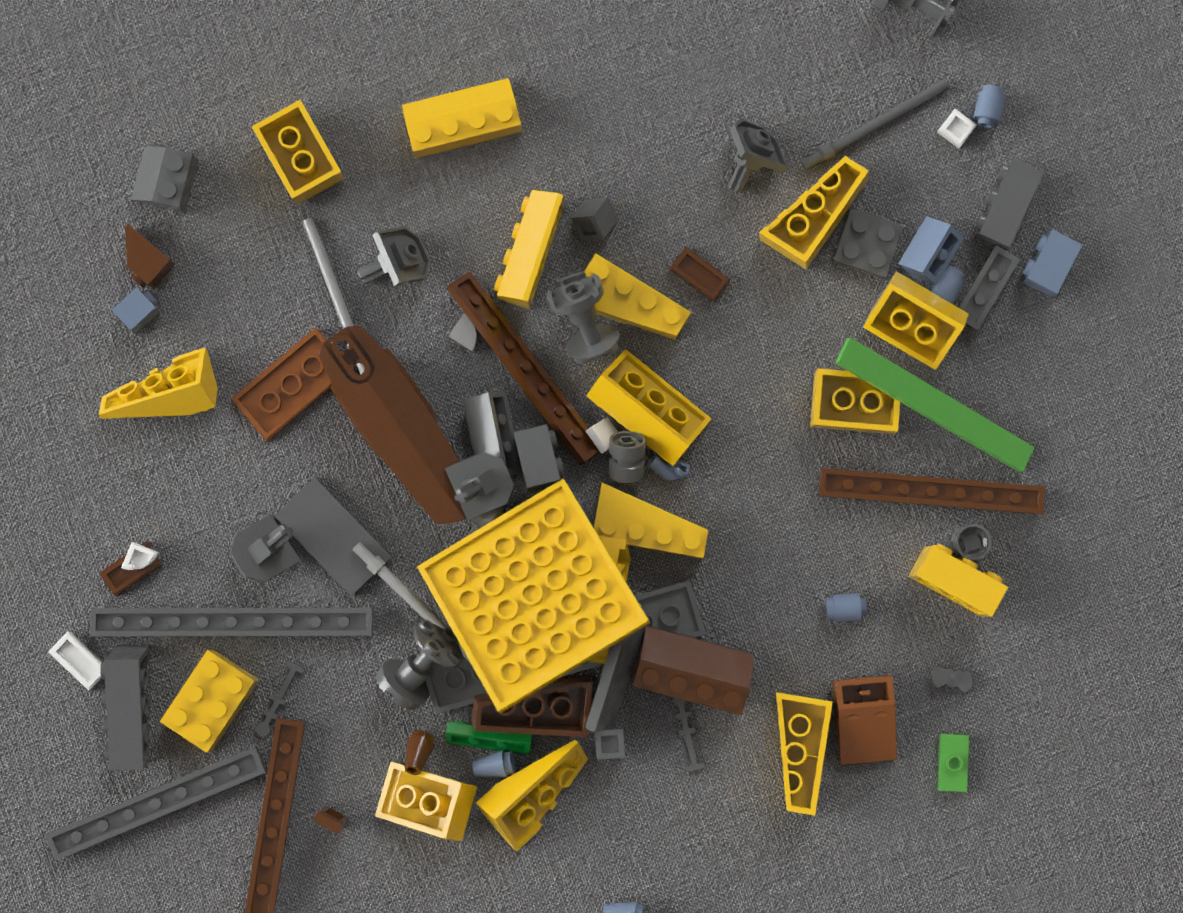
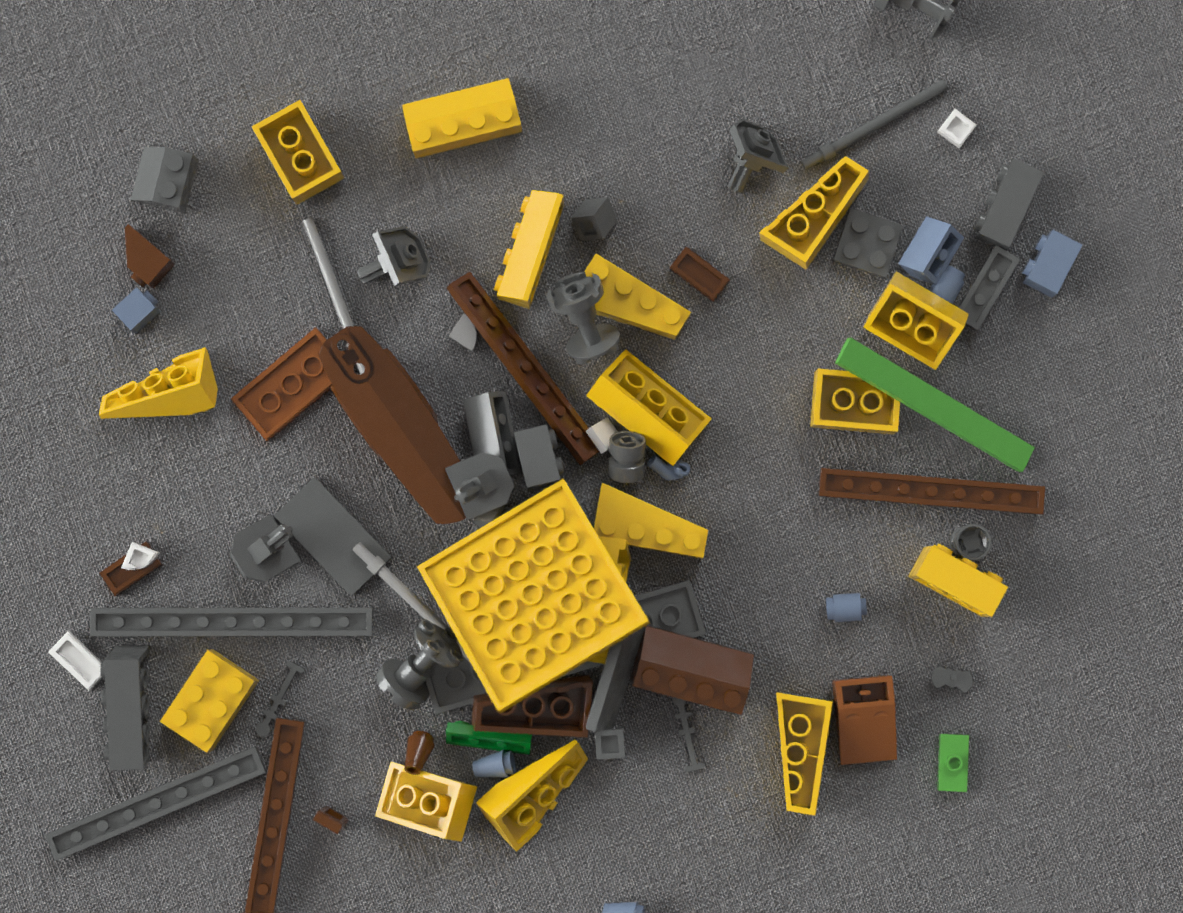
(989, 106): sand blue brick -> none

